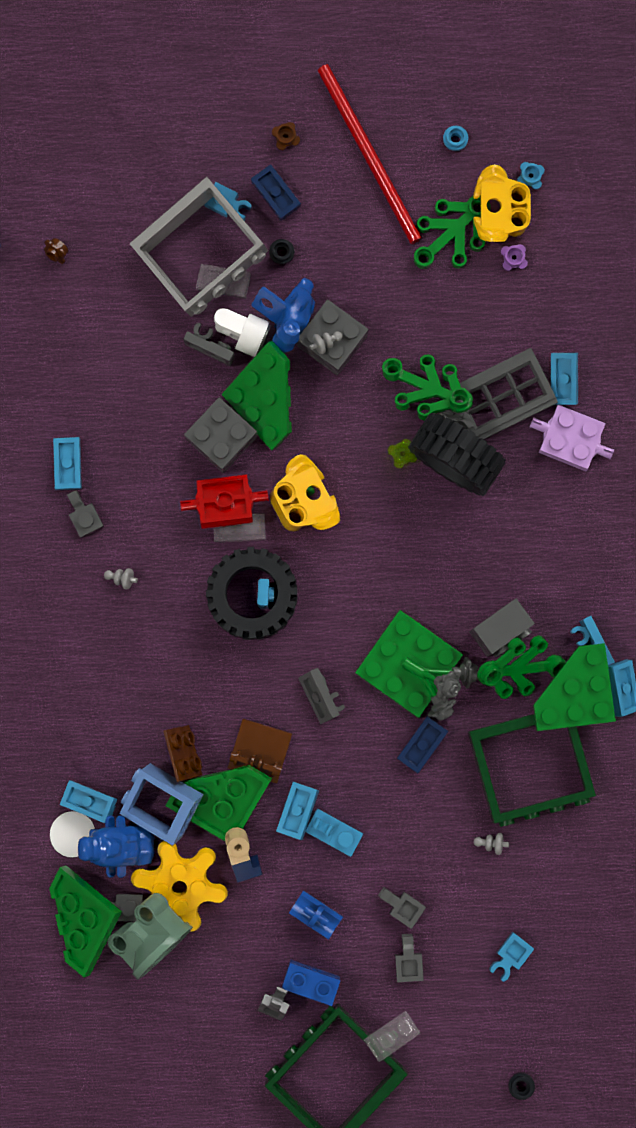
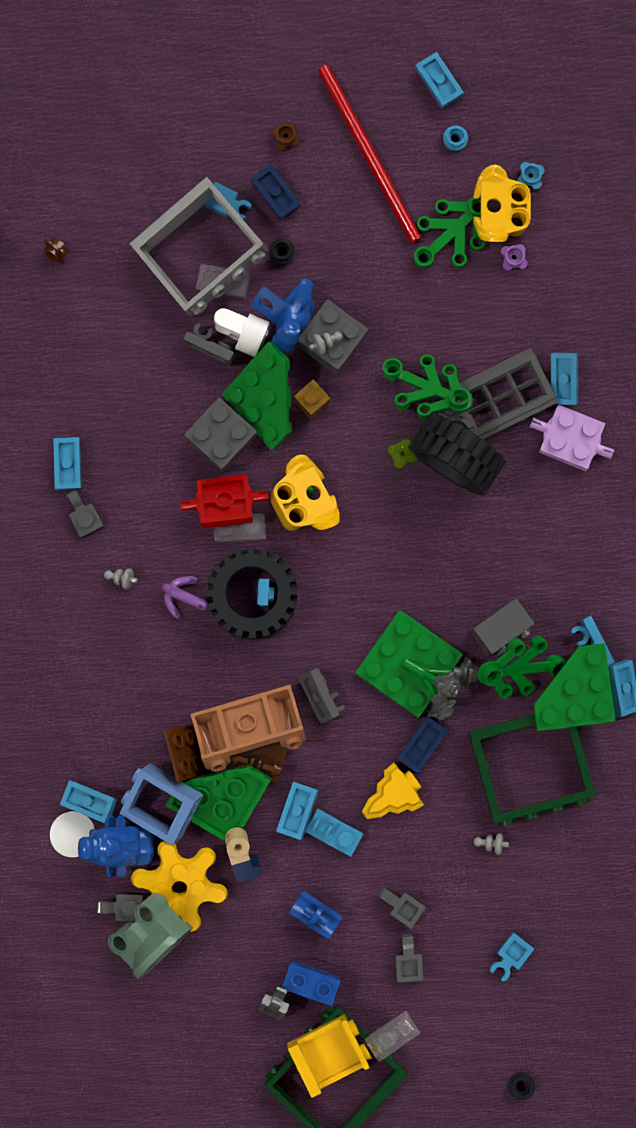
(83, 919): green plate -> none
(172, 590): none -> medium lavender piece
(247, 725): none -> nougat piece
(312, 399): none -> pearl gold brick
(328, 1054): none -> yellow panel
(394, 794): none -> yellow rock
(439, 80): none -> dark azure plate

